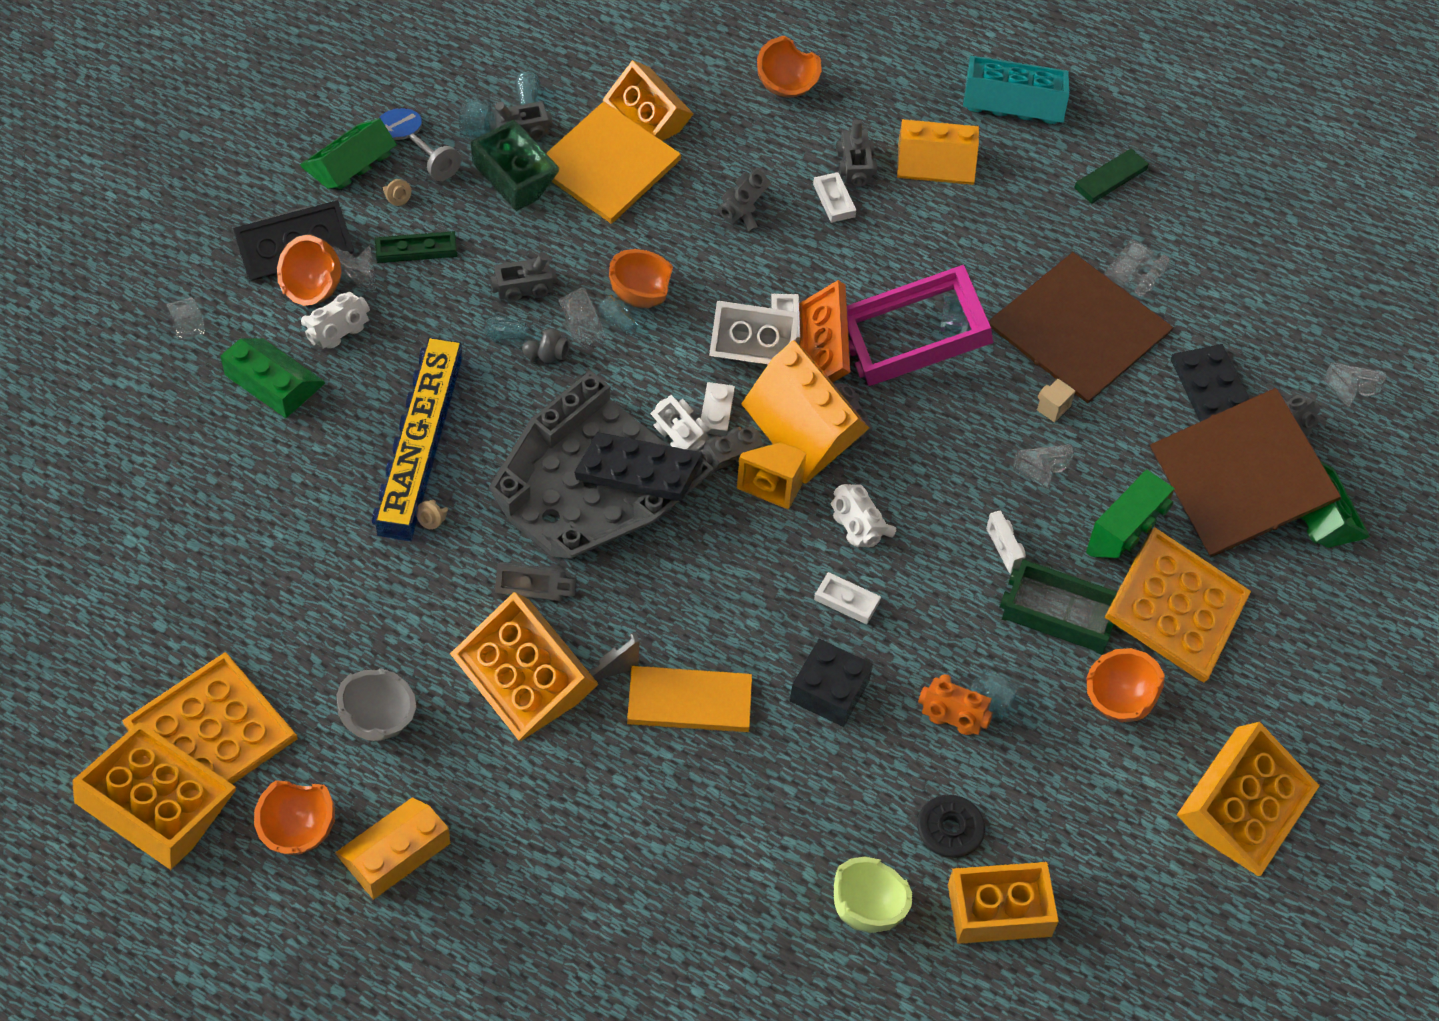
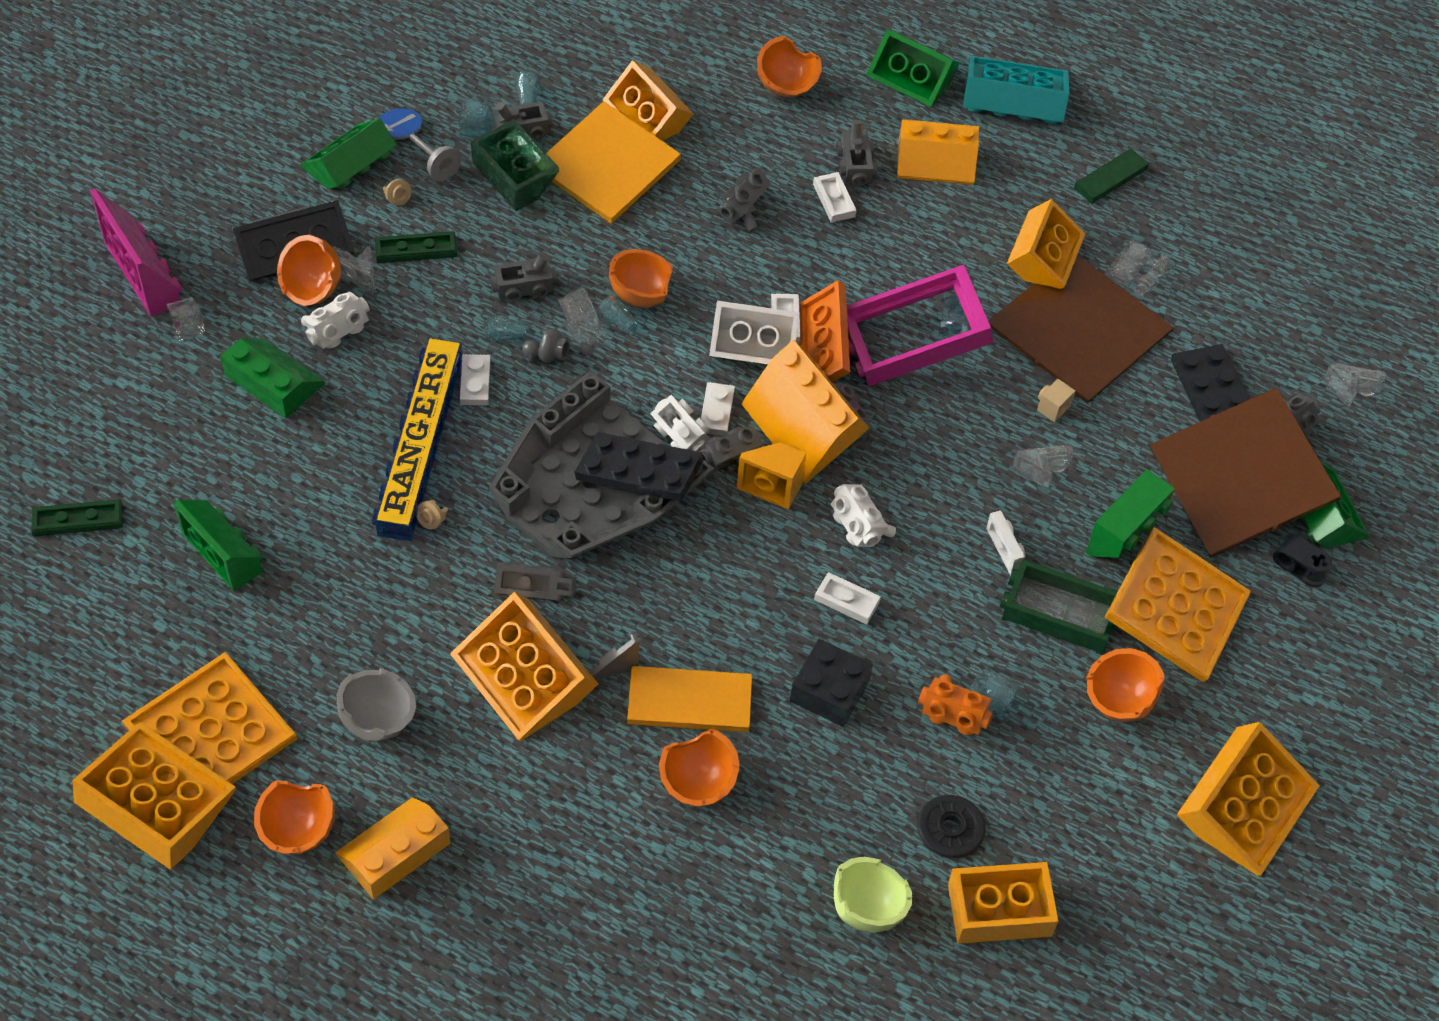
(77, 517): none -> dark green tile
(136, 255): none -> dark pink slope
(218, 542): none -> green slope
(475, 380): none -> white plate
(700, 769): none -> orange cylinder
(912, 68): none -> green slope
(1046, 246): none -> light orange slope
(1301, 558): none -> black piece

